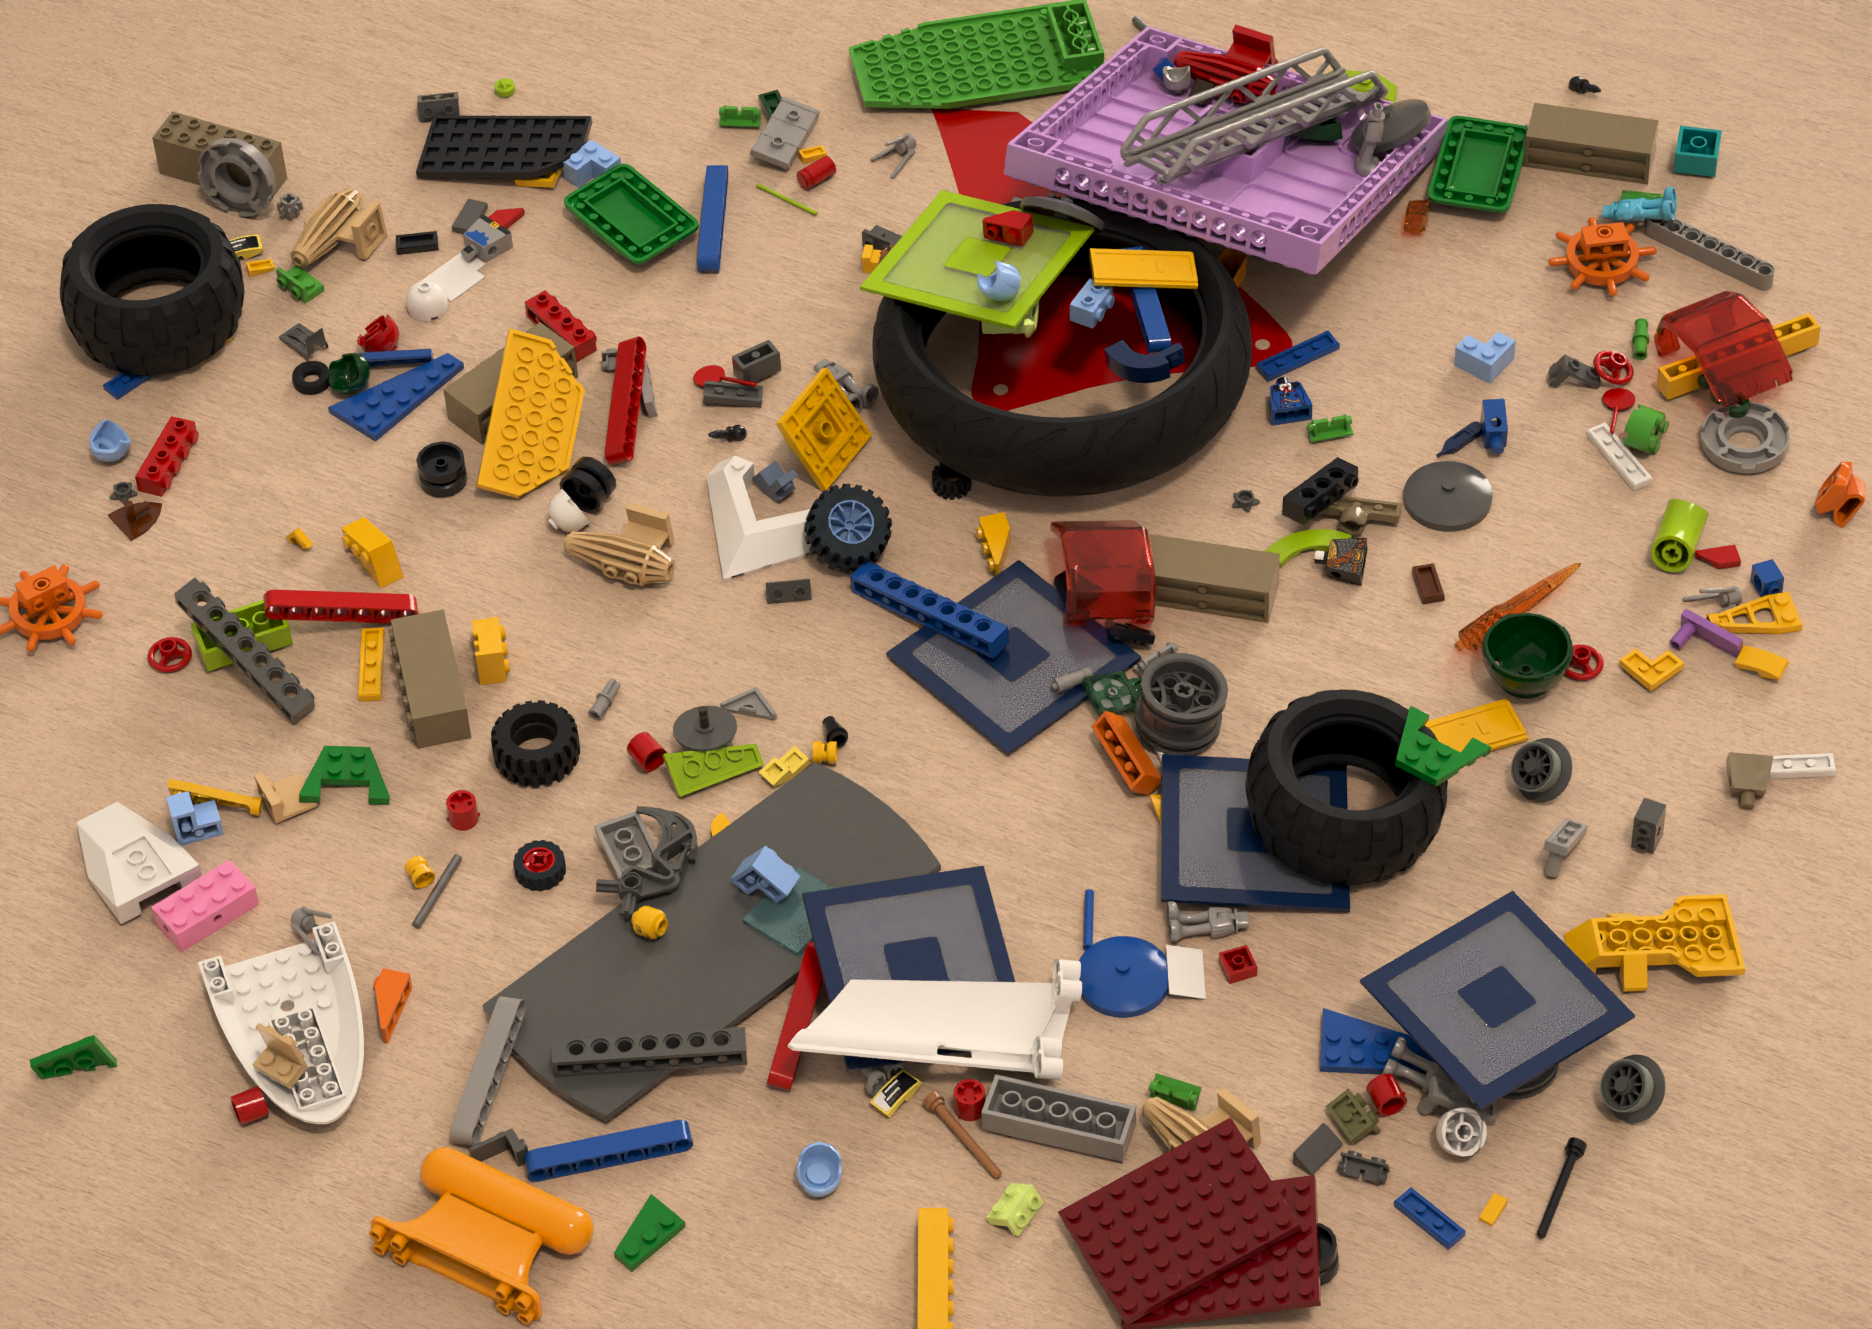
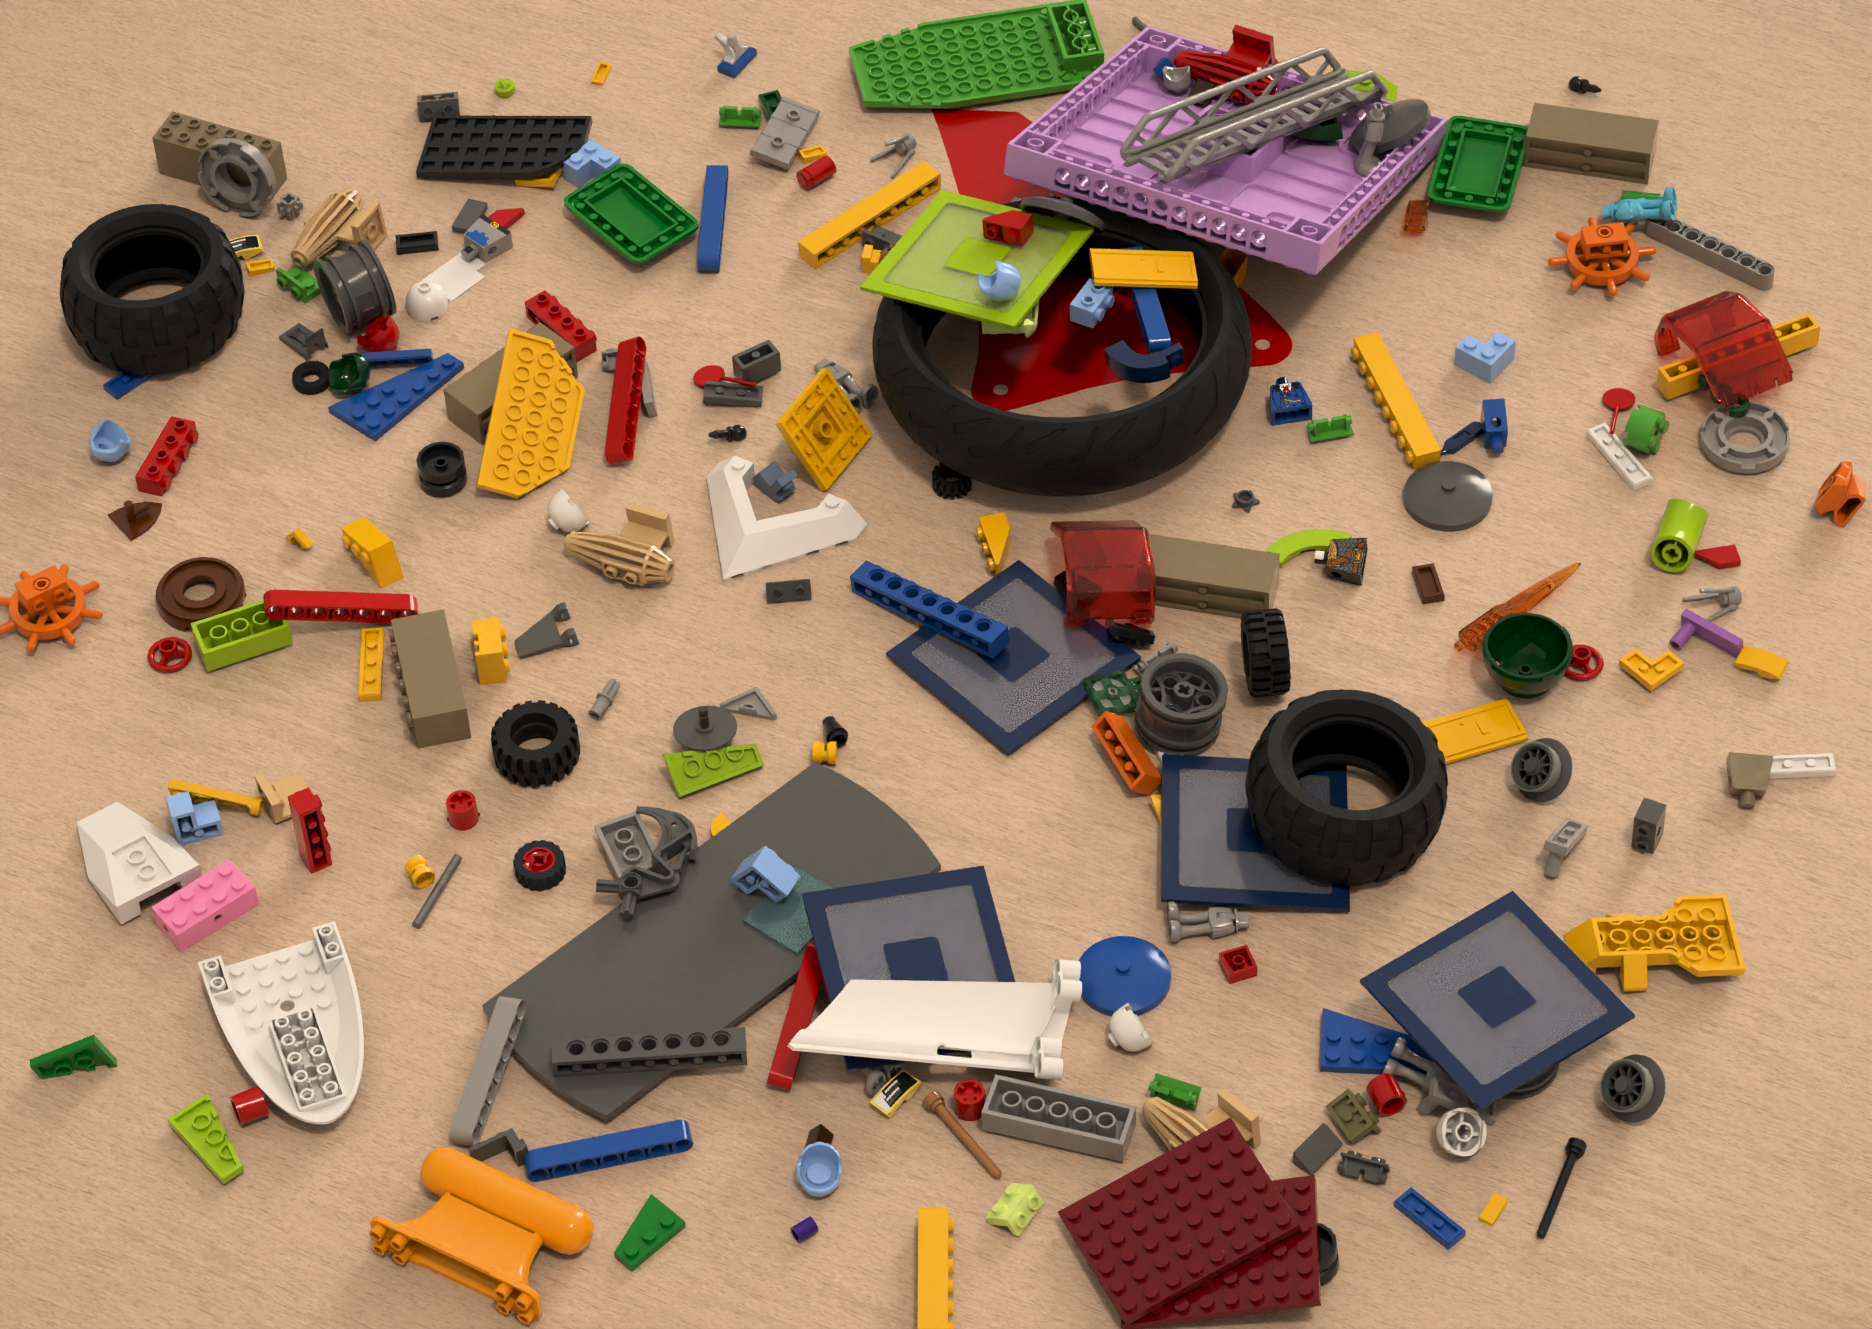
(123, 487): dark grey plate -> none
(179, 610): none -> reddish brown piece
(205, 1135): none -> lime wing
(280, 1058): tan bracket -> none
(293, 708): dark grey brick -> none
(304, 920): light grey plant -> none
(310, 829): none -> red brick
(345, 767): green wing -> none
(354, 287): none -> dark grey wheel
(391, 994): orange slope -> none
(545, 634): none -> dark grey flag
(588, 484): black wheel -> none
(601, 73): none -> yellow piece
(646, 751): red piece -> none
(649, 922): yellow head -> none
(736, 55): none -> piece
(786, 768): light yellow slope -> none
(787, 199): lime axle -> none
(804, 1229): none -> dark purple hinge
(820, 1134): none -> dark brown slope
(847, 527): black wheel -> none
(874, 210): none -> yellow brick
(1070, 680): light grey piece -> none
(1088, 919): blue bar -> none
(1128, 1030): none -> white cylinder
(1185, 971): white sticker -> none
(1265, 652): none -> black tyre
(1297, 356): blue tile -> none
(1320, 491): black brick -> none
(1357, 511): dark tan plate -> none
(1395, 400): none -> yellow brick
(1430, 758): green wing -> none
(1572, 367): dark grey bracket -> none
(1614, 364): red piece -> none
(1640, 338): bright green pin -> none
(1697, 151): teal brick -> none
(1767, 578): blue brick -> none
(1781, 607): yellow plate -> none

